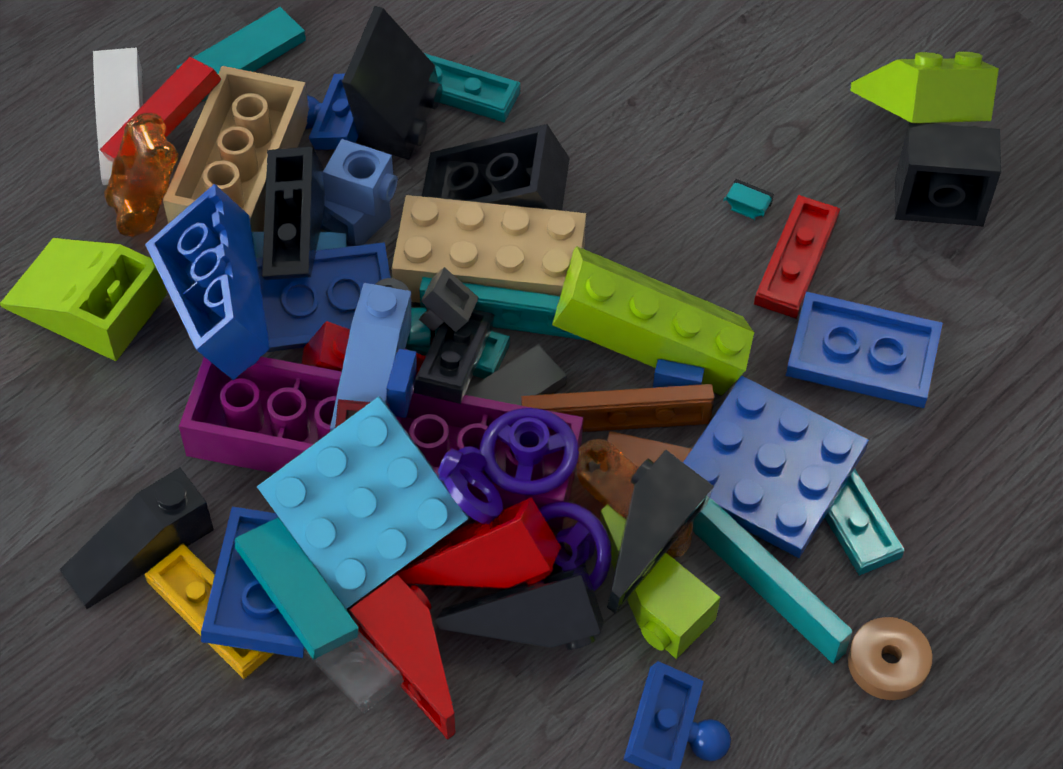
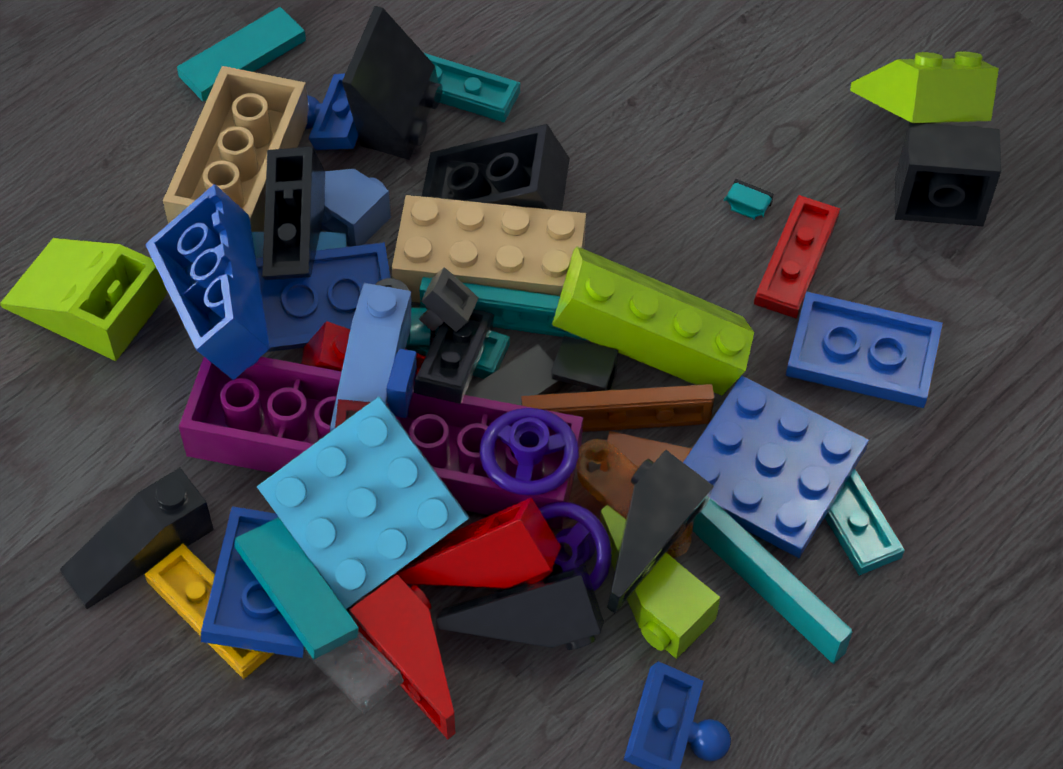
(116, 95): white slope -> none
(140, 174): clear orange piece -> none
(172, 100): red tile -> none
(359, 177): medium blue brick -> none
(464, 467): dark purple piece -> none
(585, 365): none -> black panel
(676, 374): blue tile -> none
(887, 679): medium nougat piece -> none

